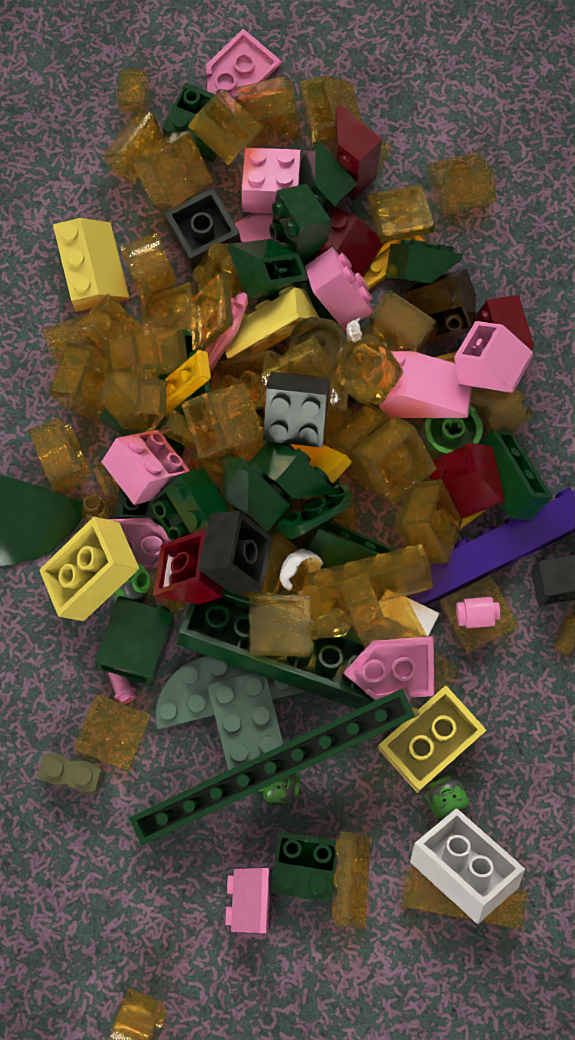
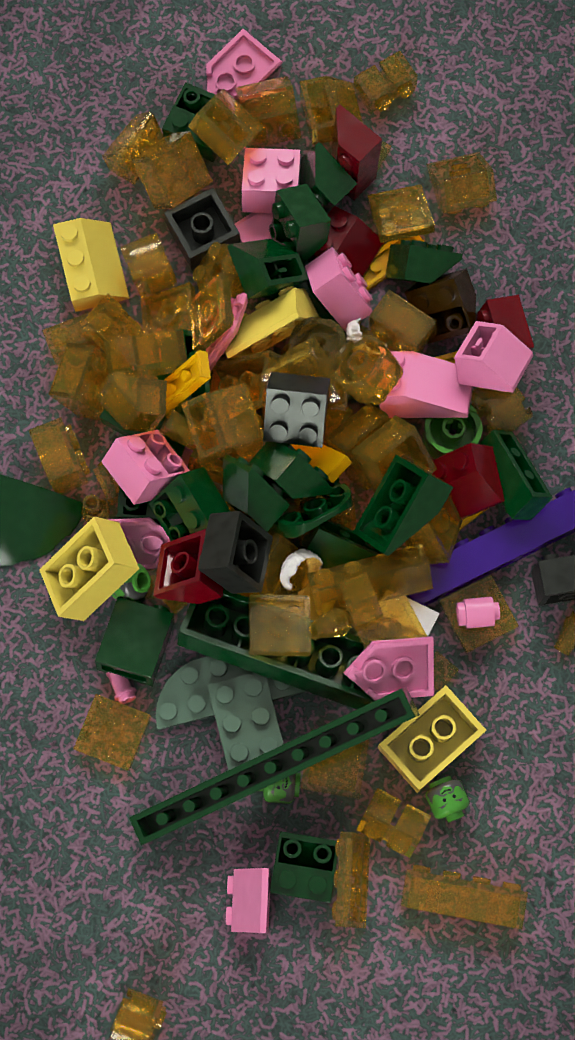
(78, 774): olive brick -> none
(133, 91): clear yellow brick -> none
(338, 774): none -> clear yellow plate
(380, 88): none -> clear yellow piece
(401, 505): none -> dark green slope
(406, 833): none -> clear yellow piece
(467, 865): white brick -> none

